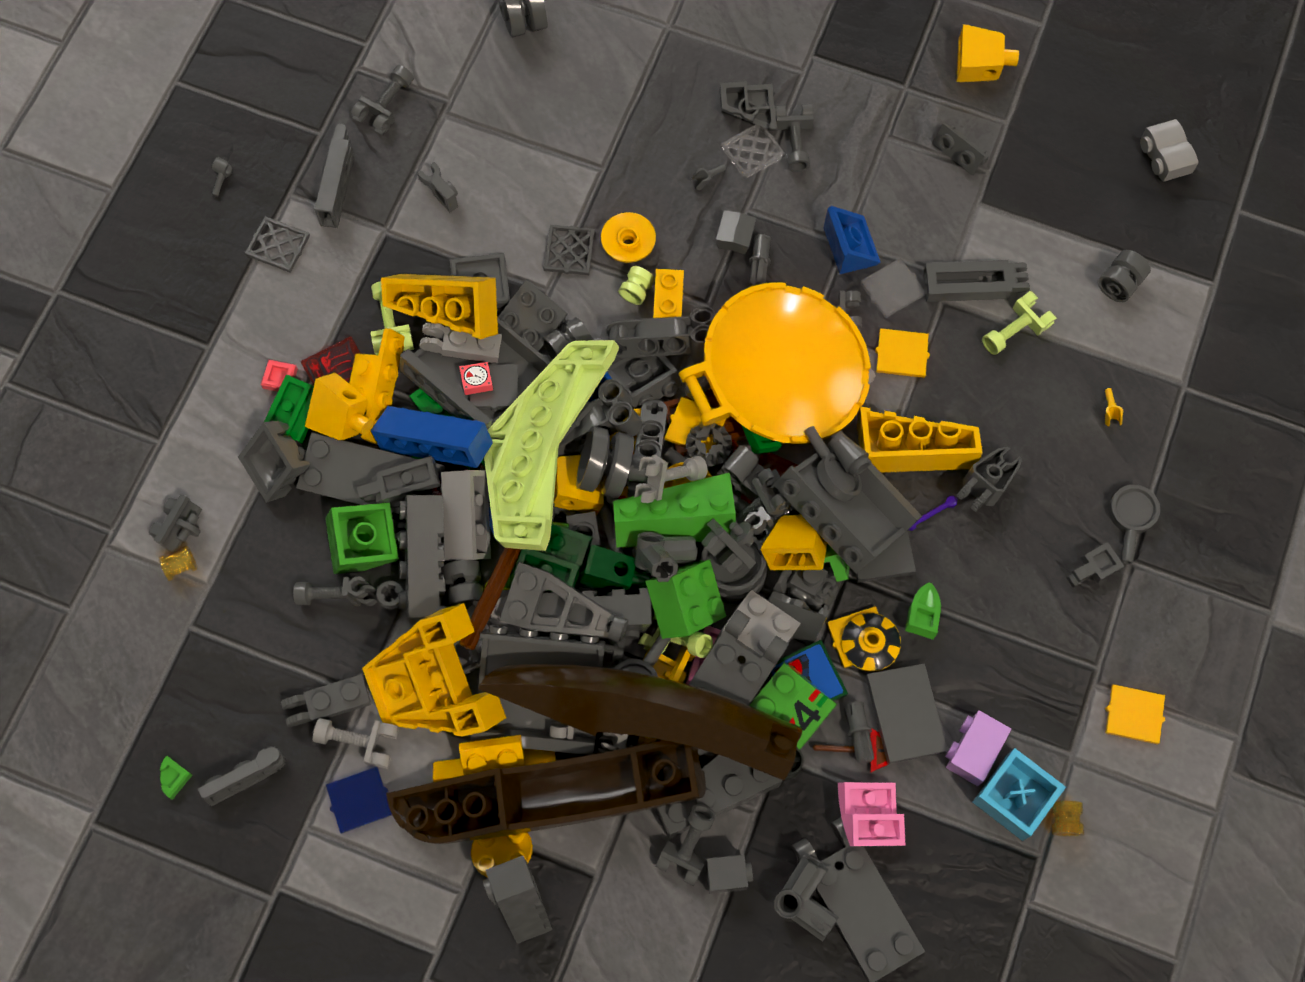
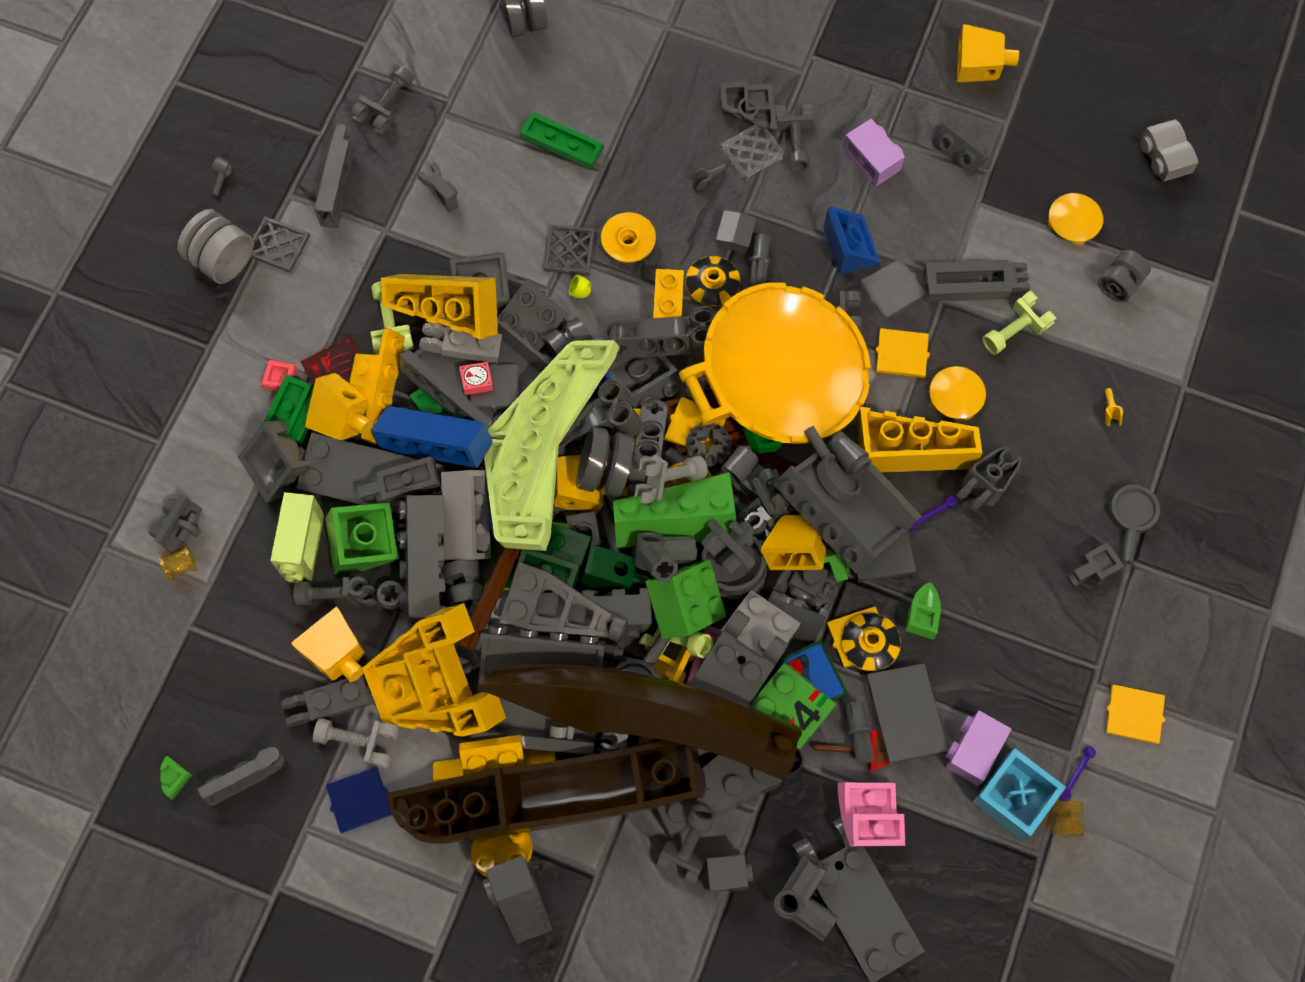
(215, 246): none -> light grey wheel
(297, 537): none -> yellowish green window
(332, 647): none -> yellow torso
(561, 140): none -> green plate
(579, 287): none -> neon yellow hinge
(635, 287): yellowish green wheel -> none
(708, 291): none -> dish
(874, 152): none -> lavender brick
(957, 393): none -> yellow dish
(1075, 218): none -> yellow dish
(1089, 752): none -> dark purple hinge

